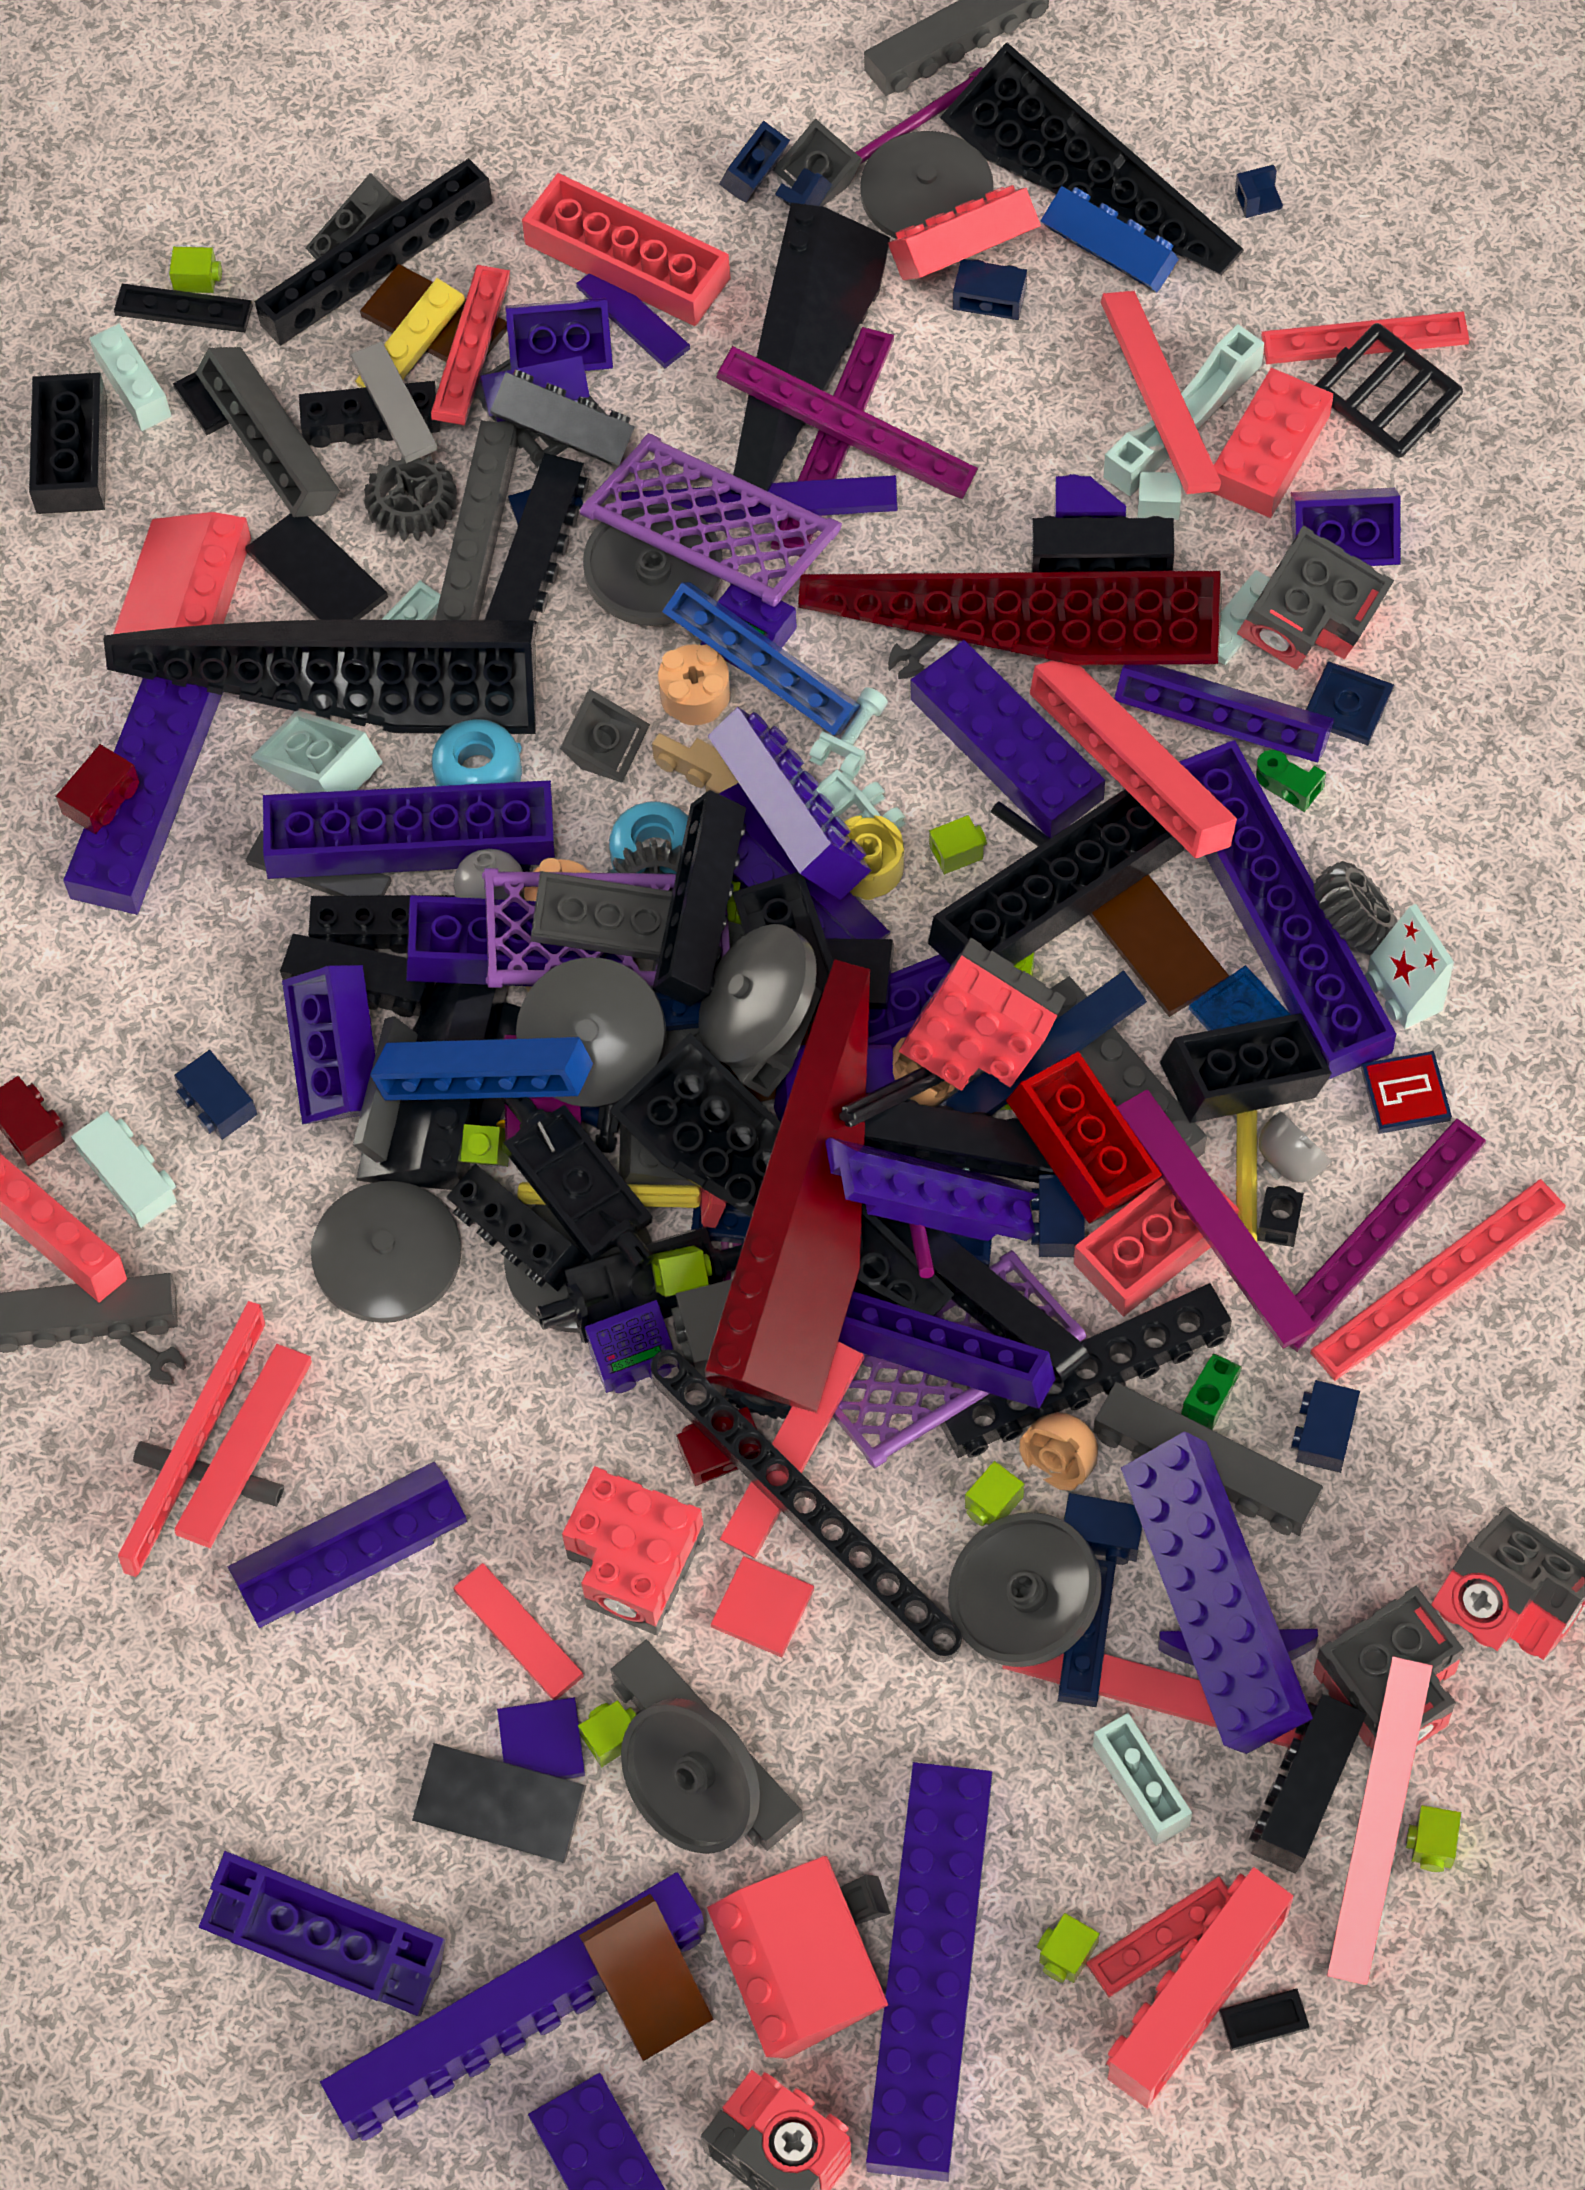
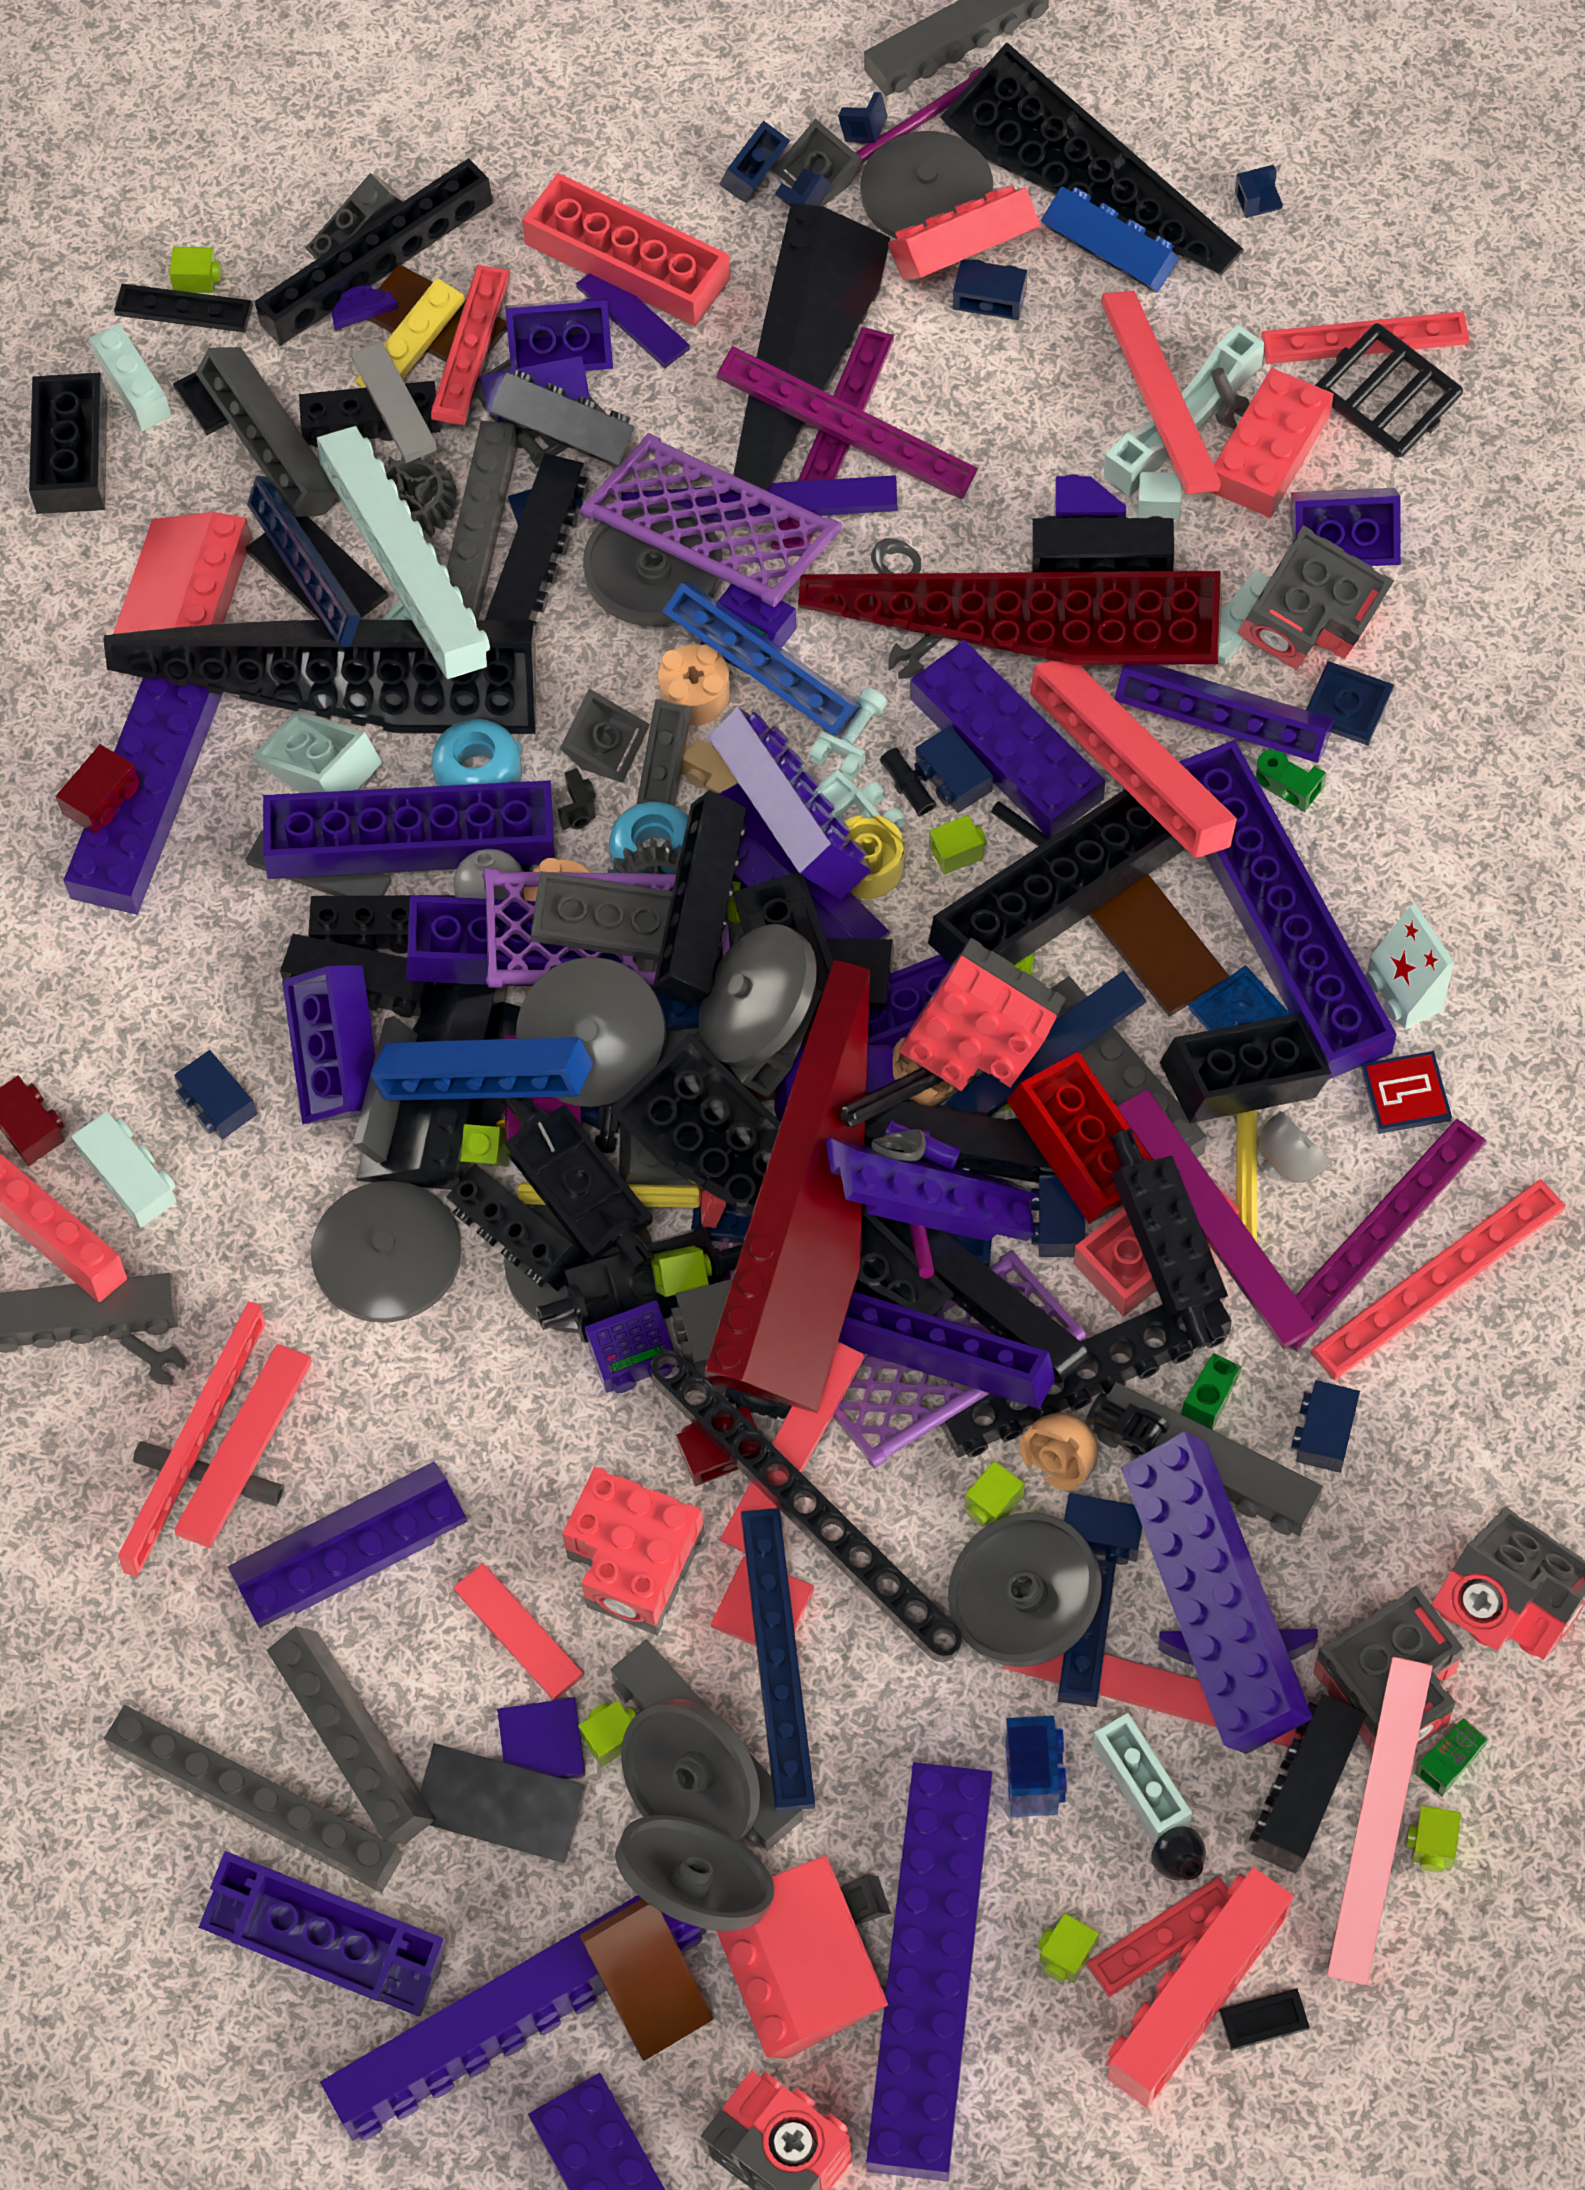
(253, 1798): none -> dark grey brick
(304, 561): none -> dark blue tile
(350, 1735): none -> dark grey brick
(361, 304): none -> dark purple tile
(403, 553): none -> light aqua brick
(582, 809): none -> pearl dark grey bracket
(664, 752): none -> dark grey tile
(694, 1872): none -> dark grey dish
(777, 1660): none -> dark blue tile
(864, 123): none -> dark blue panel
(893, 546): none -> dark grey piece
(907, 781): none -> black pin
(909, 1141): none -> dark grey piece
(935, 1150): none -> dark purple pin
(953, 770): none -> dark blue brick
(1032, 1761): none -> clear blue brick
(1131, 1427): none -> black connector
(1168, 1236): none -> black plate
(1179, 1854): none -> black brick
(1230, 402): none -> dark grey bar
(1275, 1229): black brick -> none
(1354, 906): dark grey gear -> none
(1451, 1757): none -> green leg

